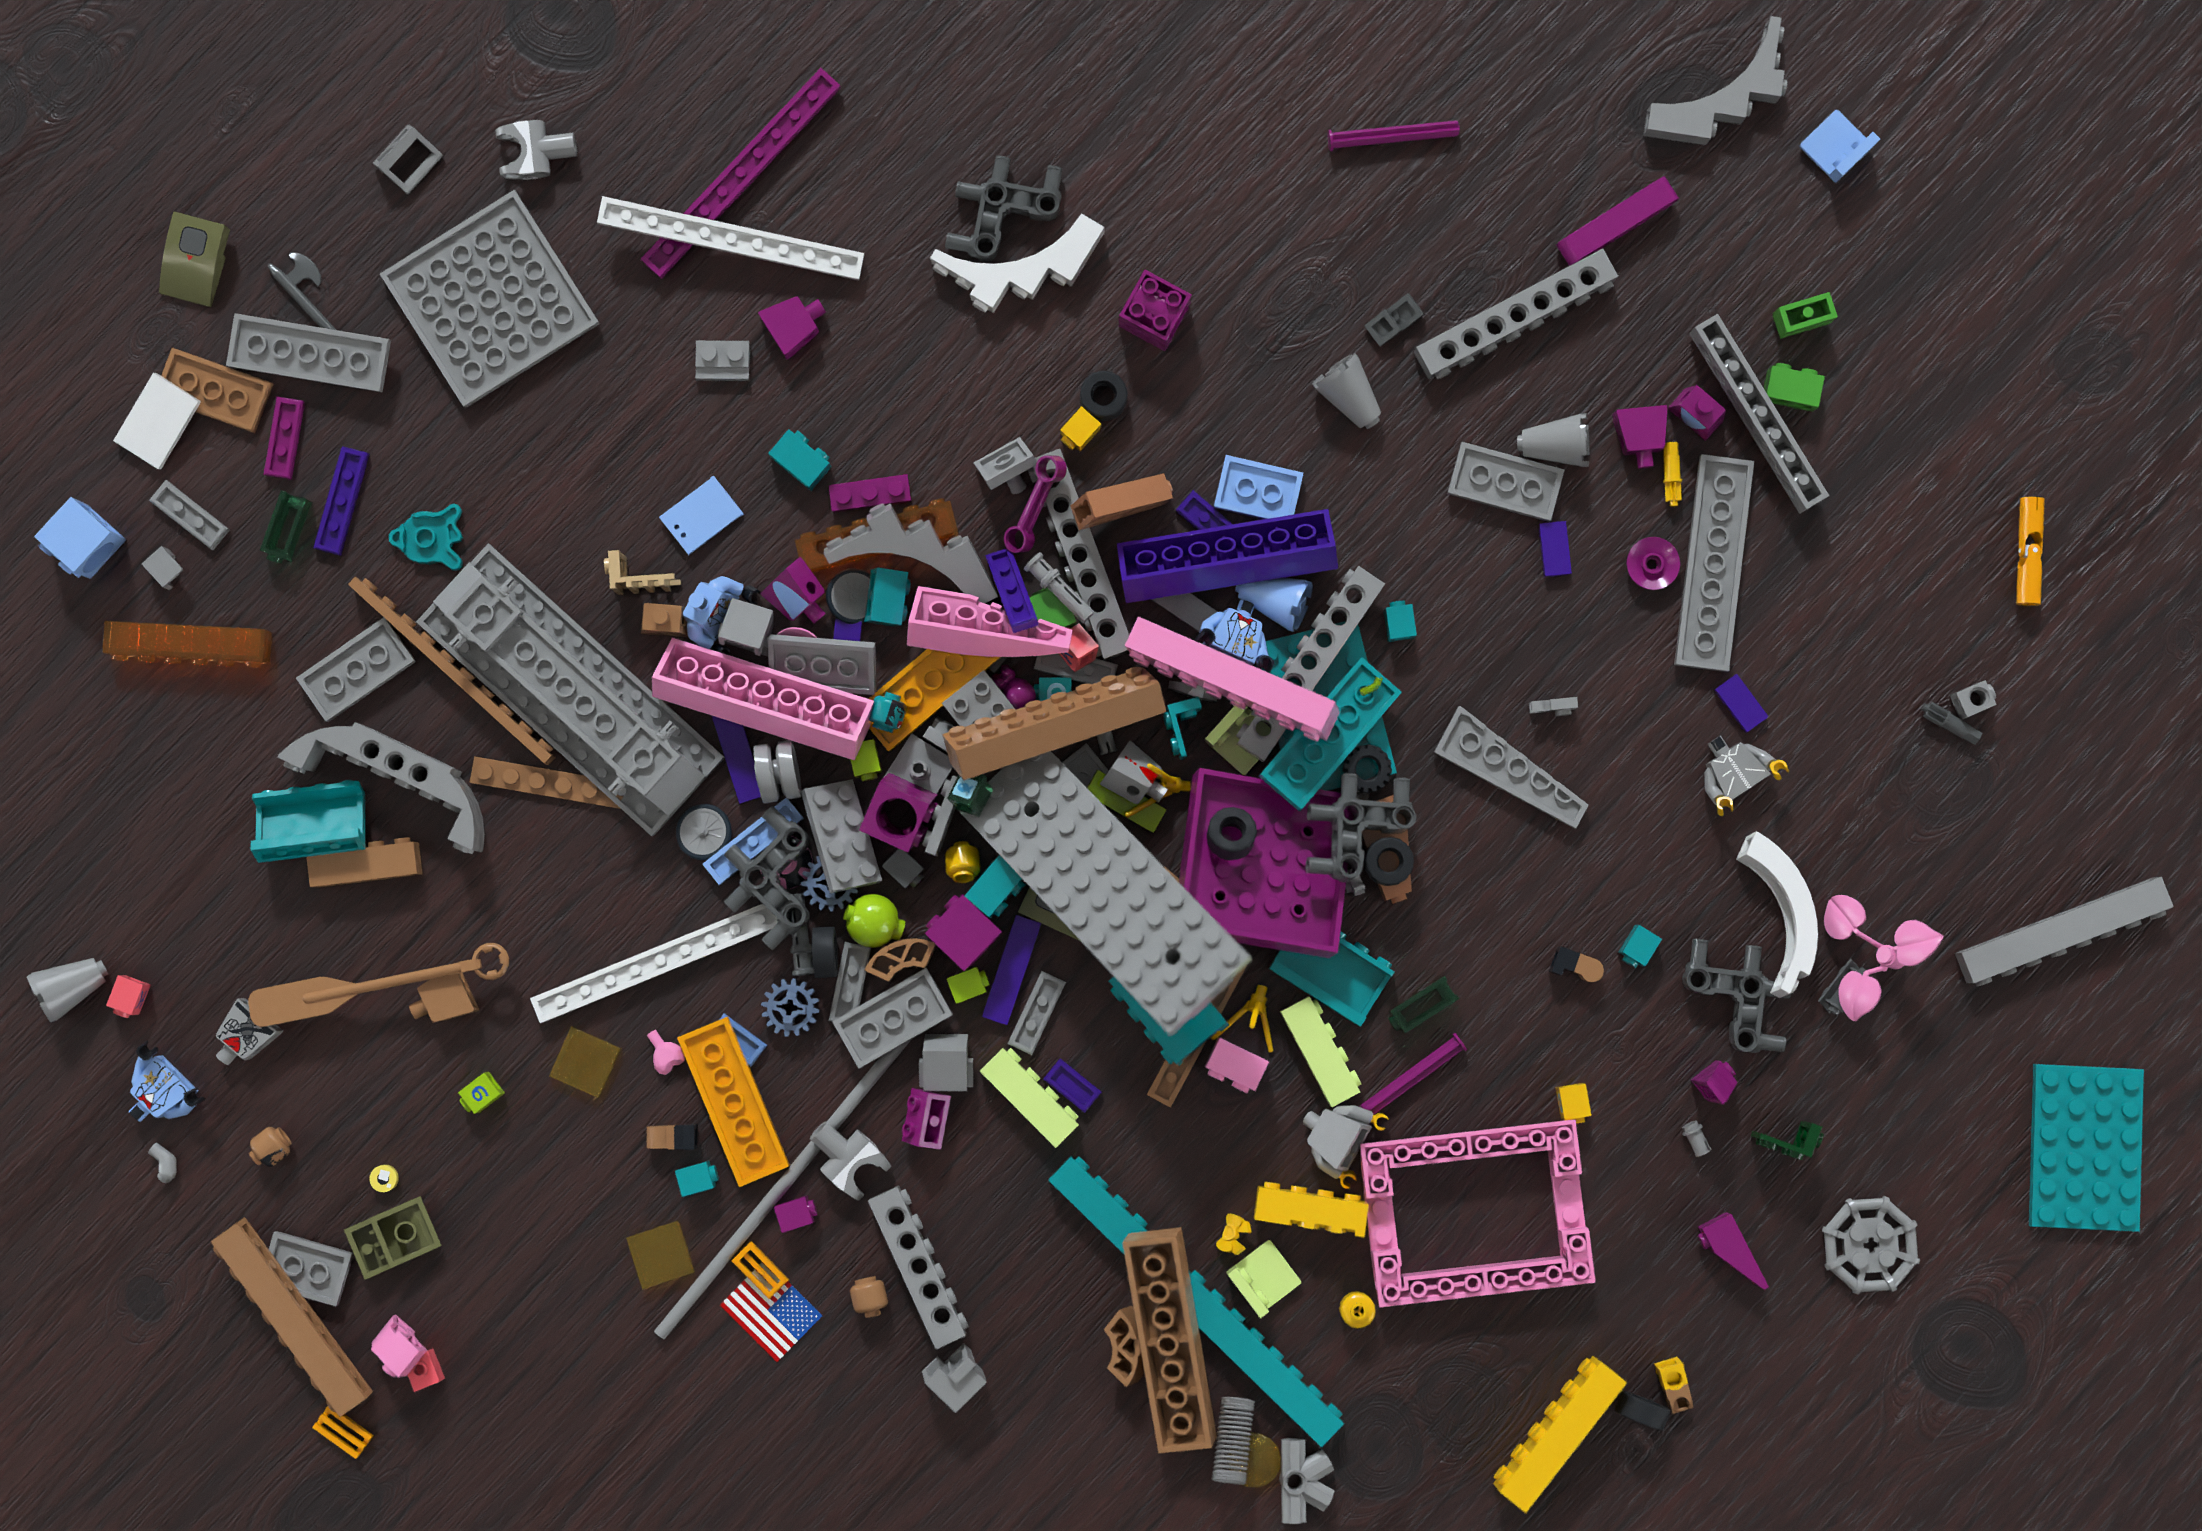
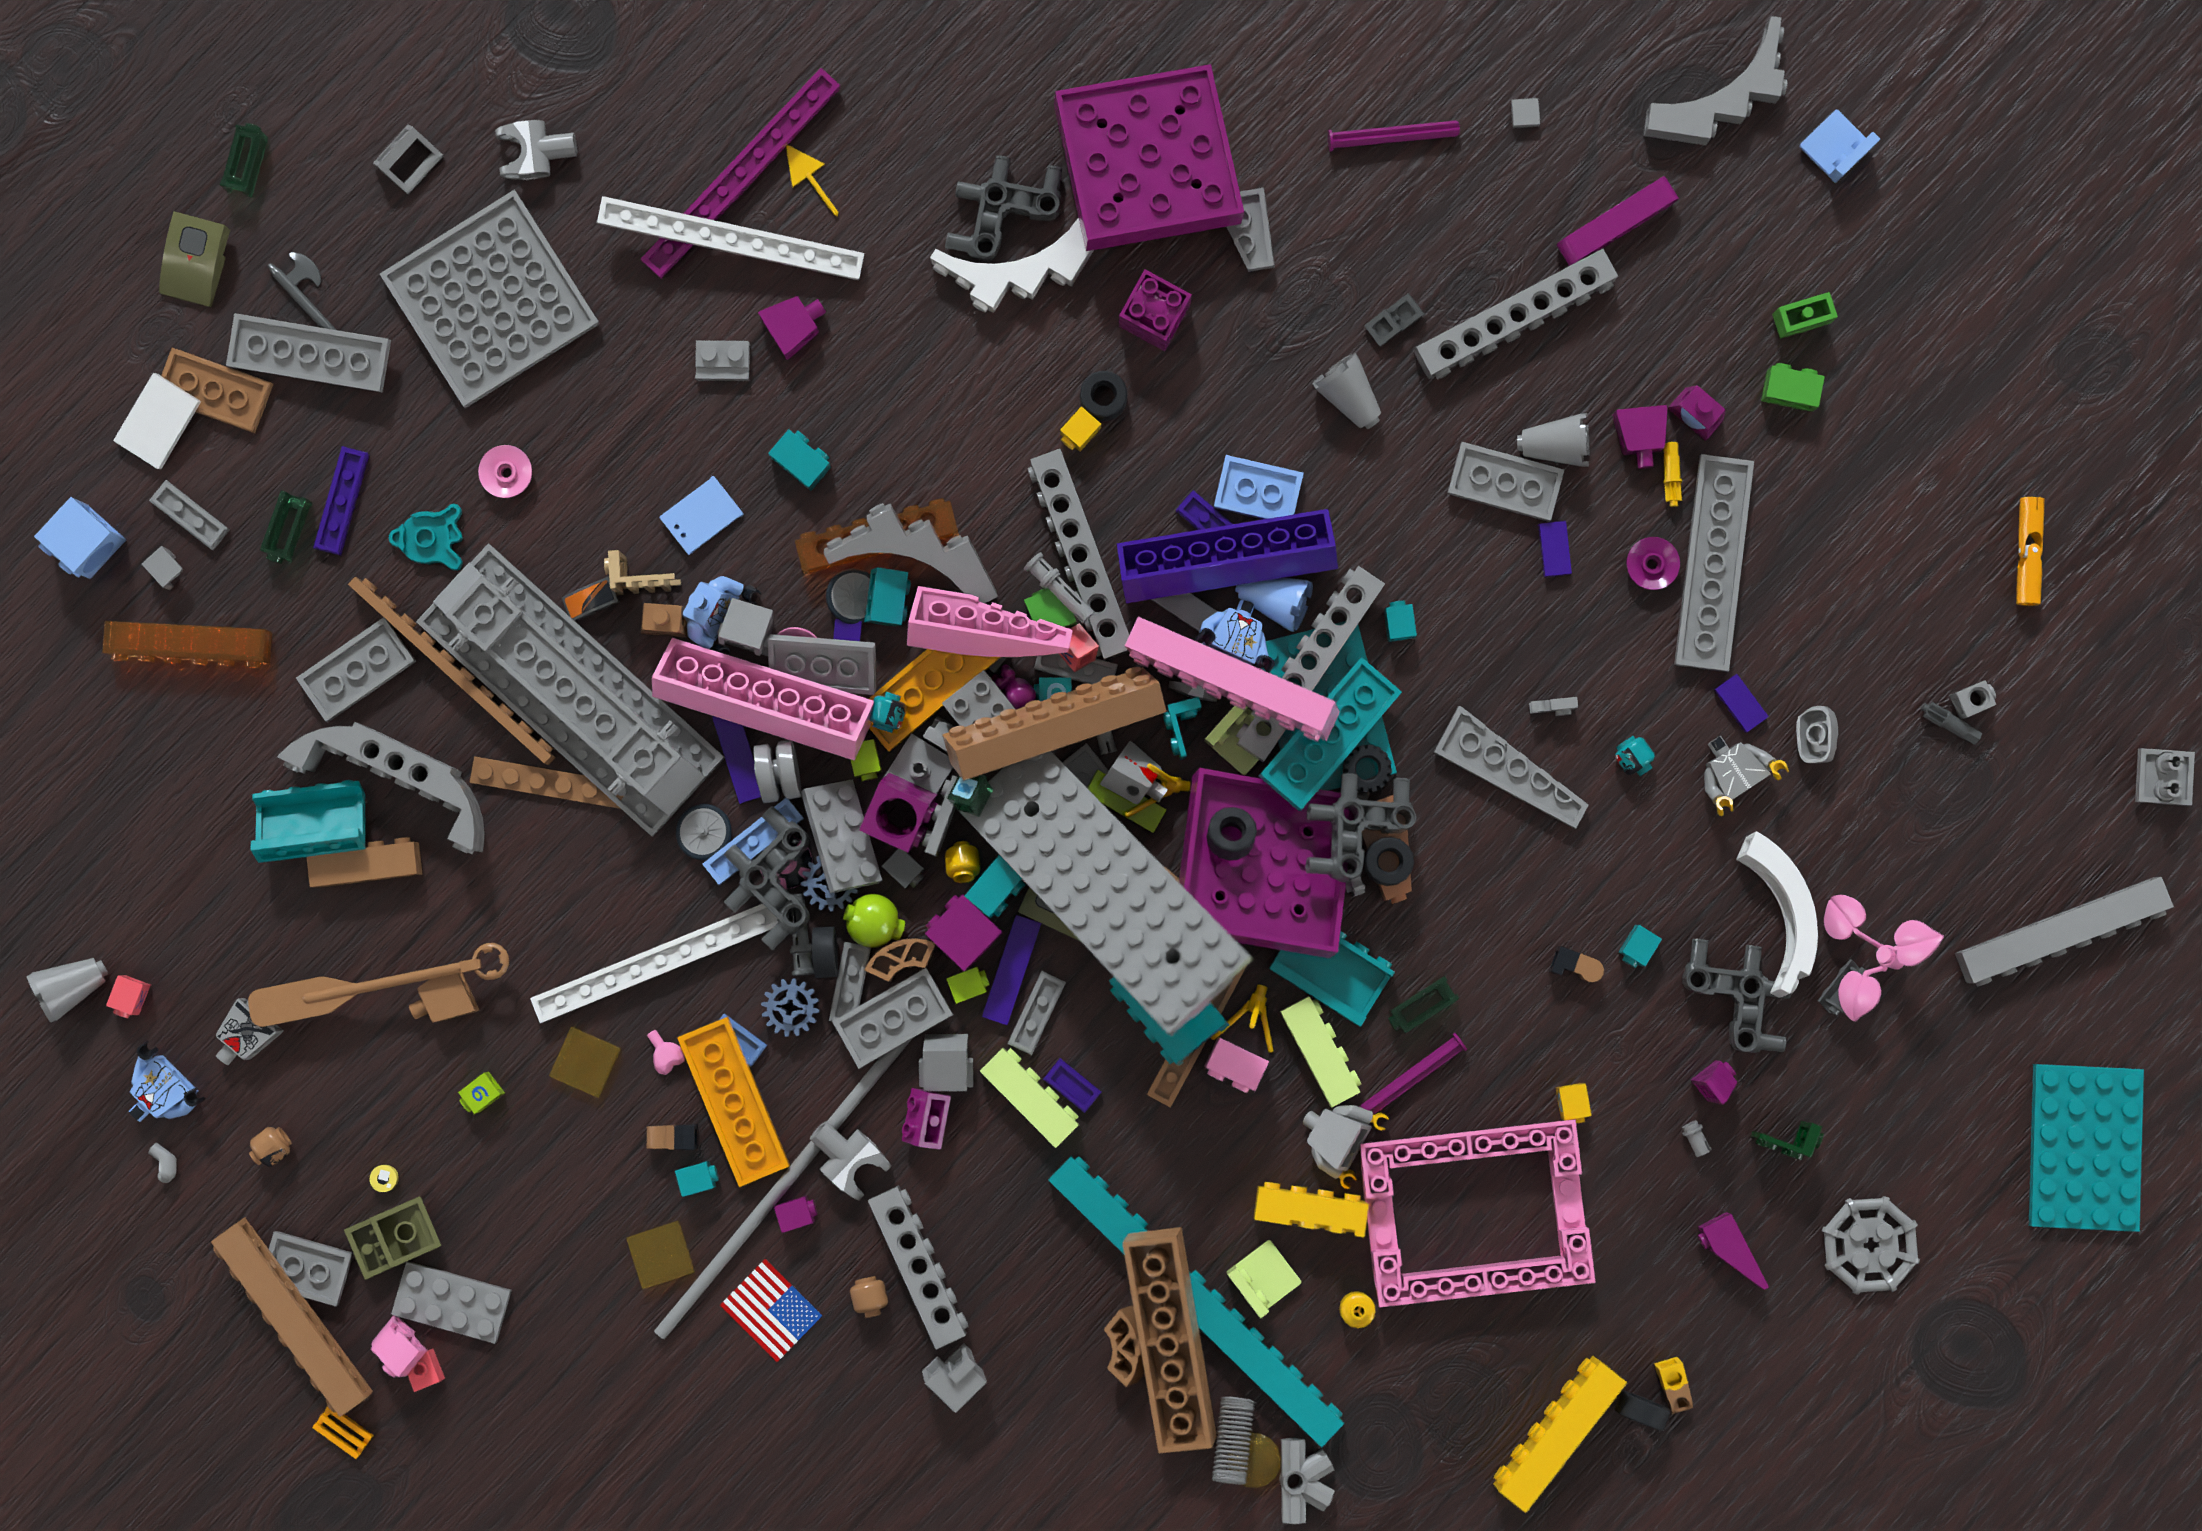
(248, 181): none -> clear green window
(284, 438): magenta tile -> none
(451, 1302): none -> light grey plate
(492, 468): none -> bright pink dish
(590, 599): none -> slope
(776, 1286): light orange tile -> none
(796, 592): magenta torso -> none
(802, 167): none -> yellow piece
(869, 493): magenta plate -> none
(1006, 466): light grey tile -> none
(1012, 590): dark purple tile -> none
(1035, 503): magenta piece -> none
(1121, 500): nougat slope -> none
(1148, 157): none -> magenta container
(1228, 1241): yellow piece -> none
(1253, 234): none -> light grey wing
(1373, 686): lime leg -> none
(1525, 113): none -> light grey tile
(1634, 756): none -> teal head
(1758, 413): light grey brick -> none
(1817, 734): none -> light grey piece
(2164, 777): none -> light grey plate

